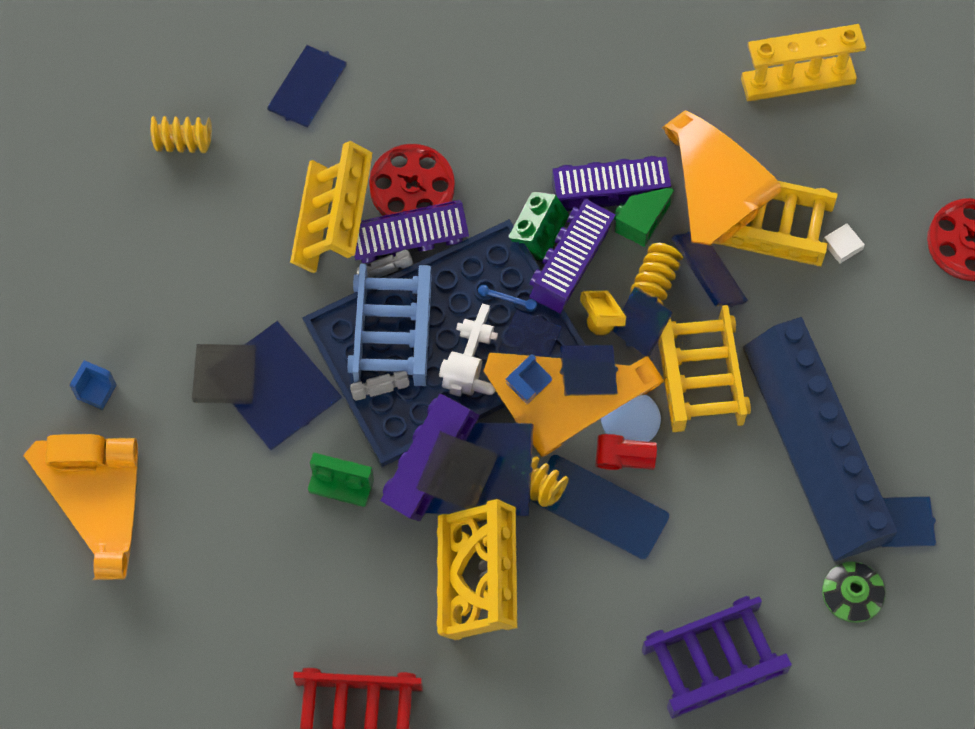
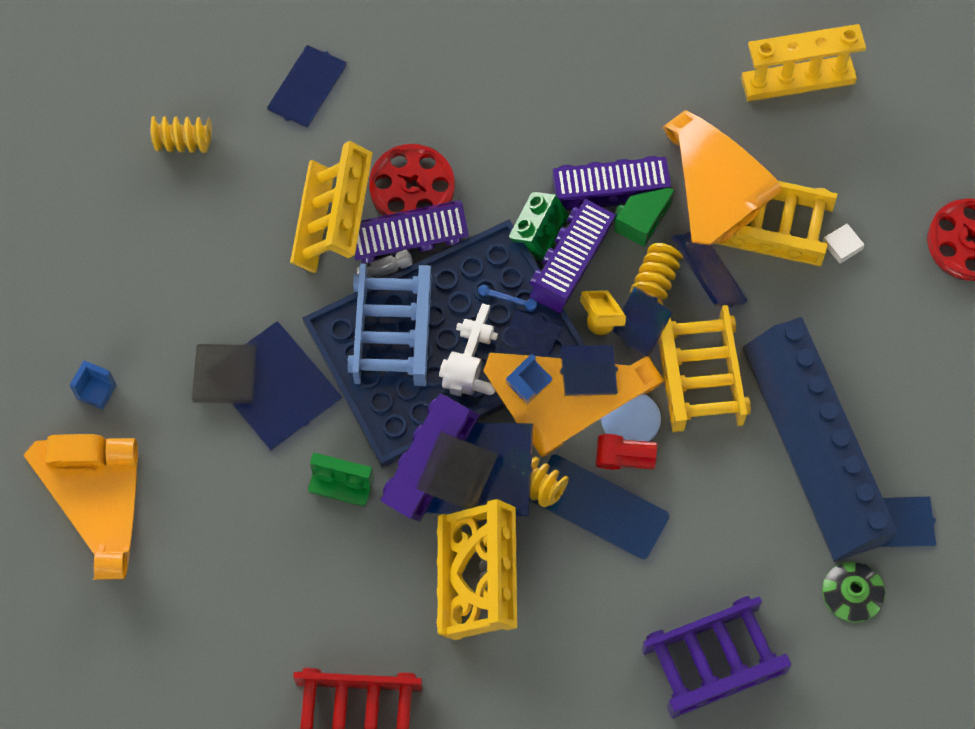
(379, 385): light grey axle -> none

